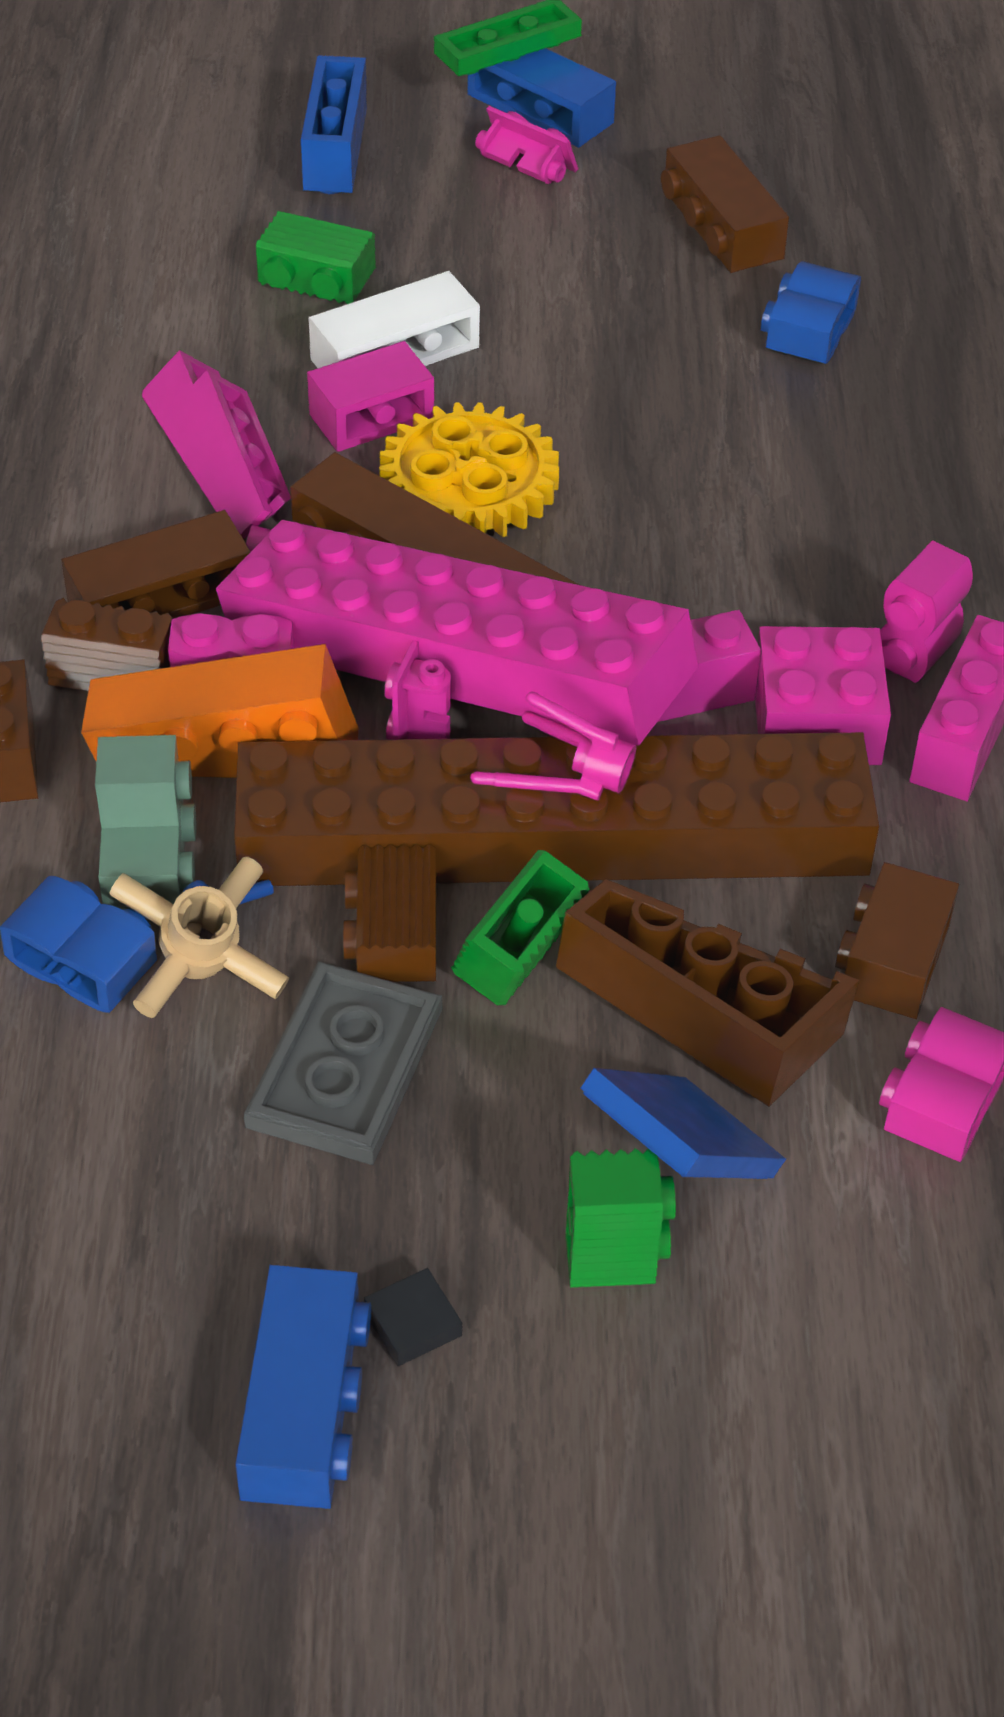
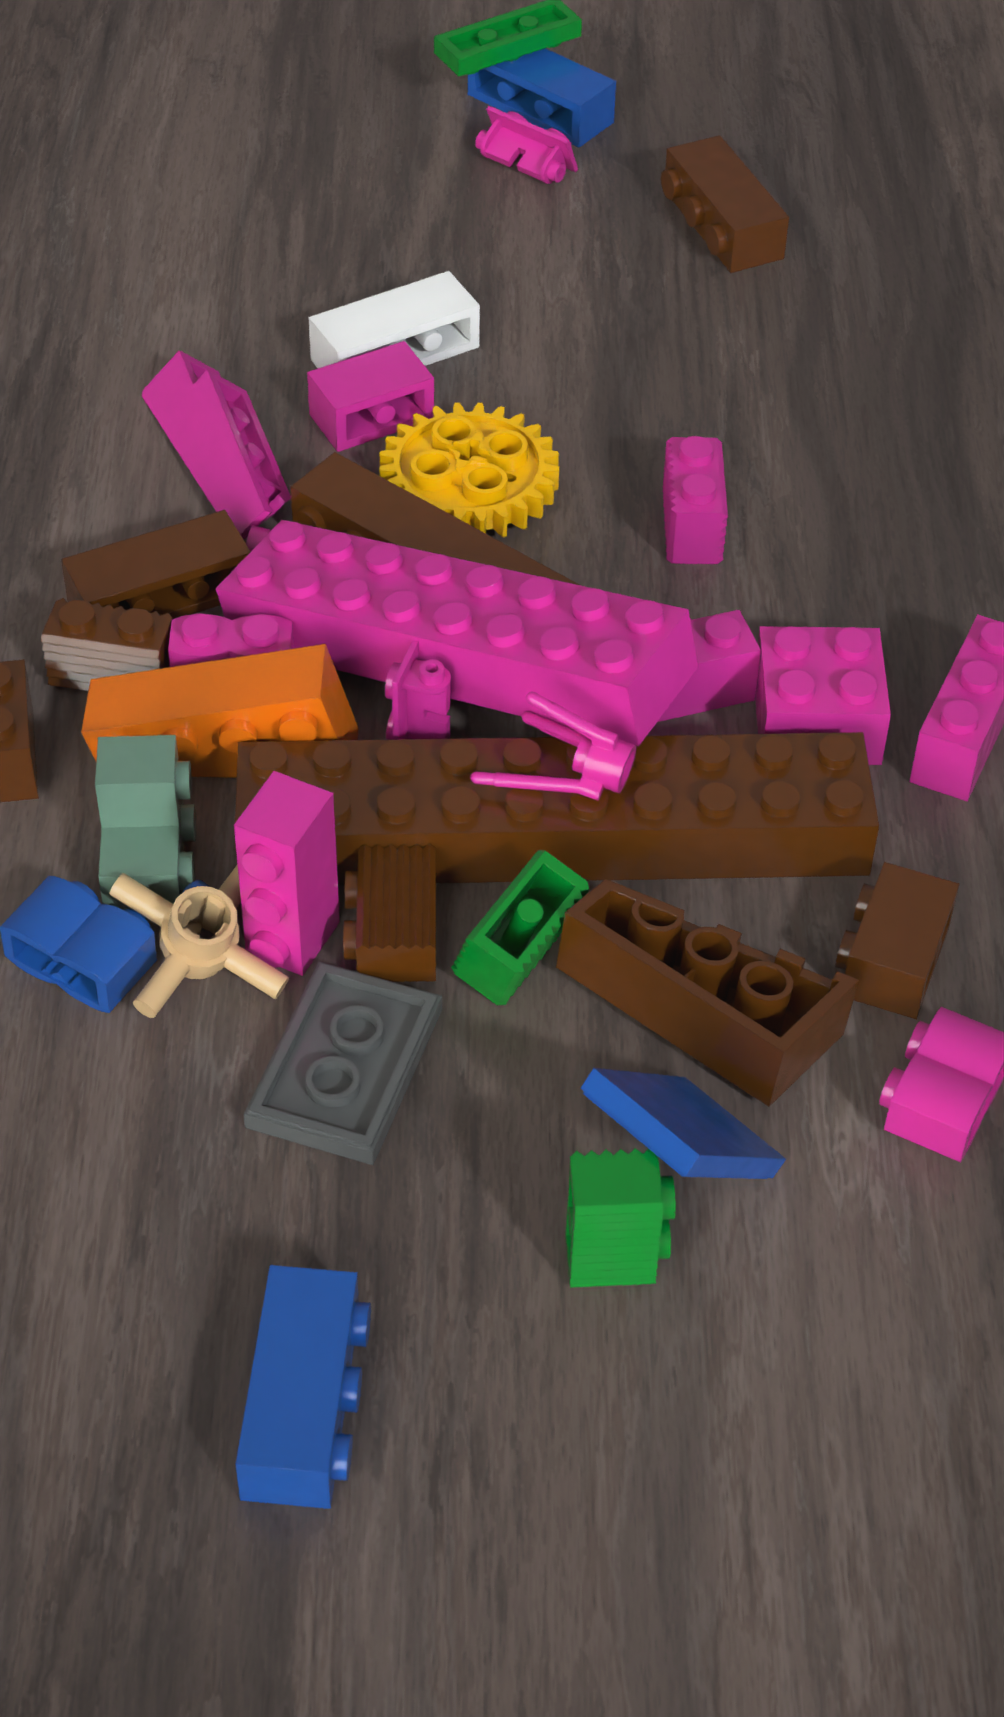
(288, 872): none -> dark pink brick
(315, 257): green brick -> none
(334, 124): blue brick -> none
(413, 1317): black tile -> none
(694, 500): none -> dark pink brick
(811, 311): blue brick -> none
(924, 610): dark pink brick -> none

